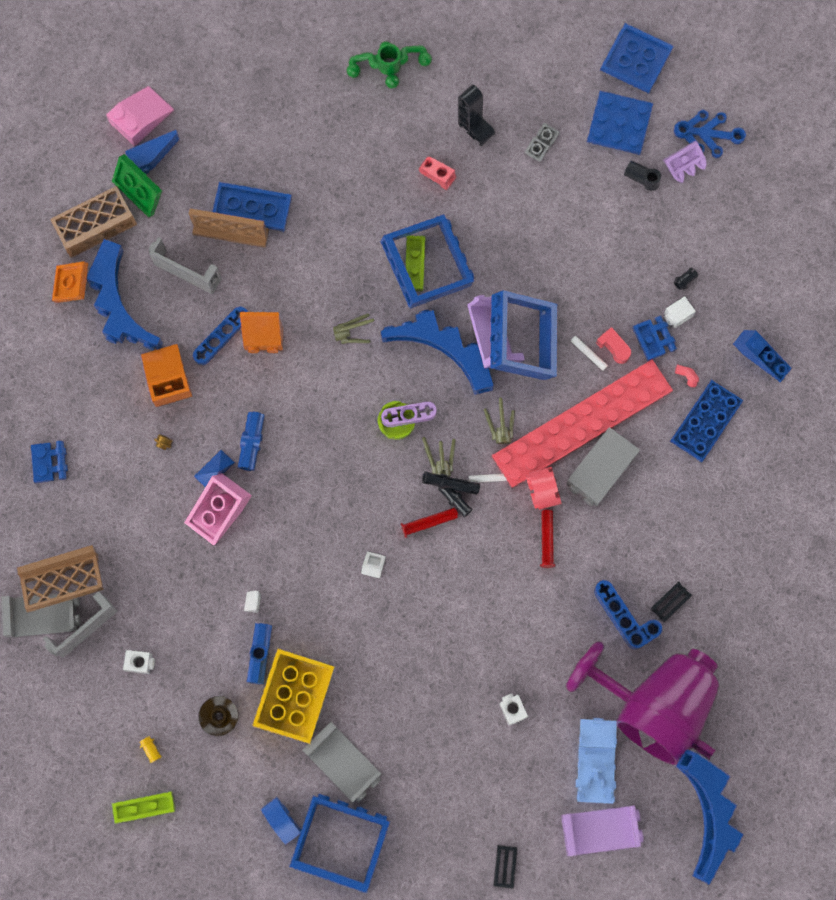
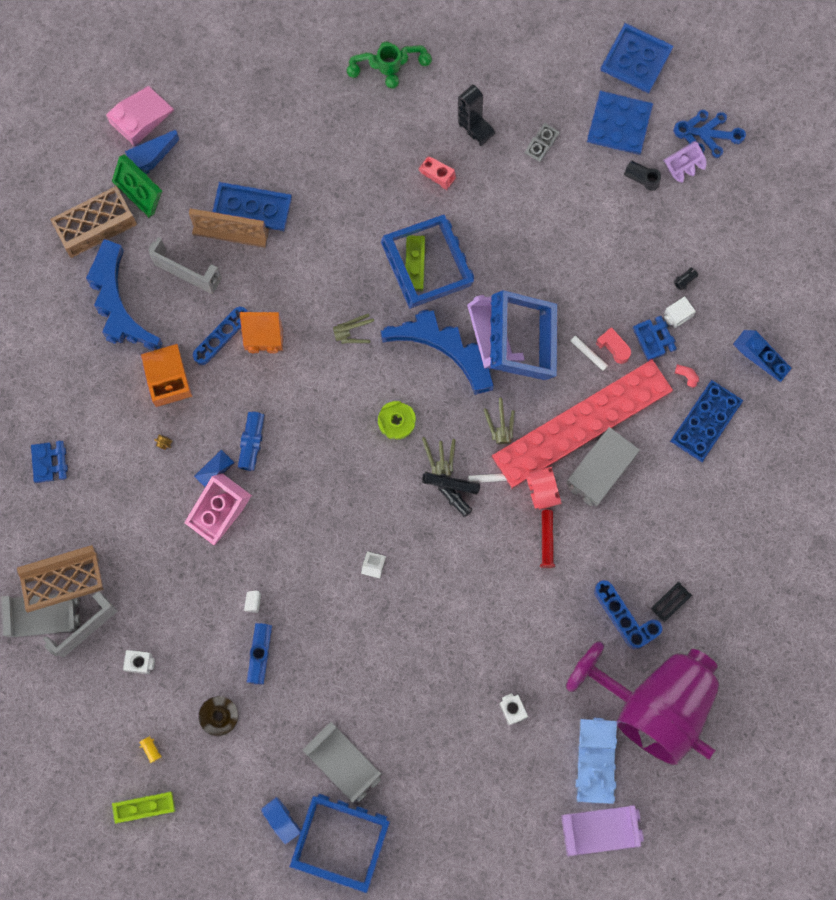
(70, 282): orange plate -> none
(293, 696): yellow slope -> none
(423, 416): lavender beam -> none
(429, 521): red axle -> none
(497, 865): black tile -> none
(717, 811): blue arch -> none

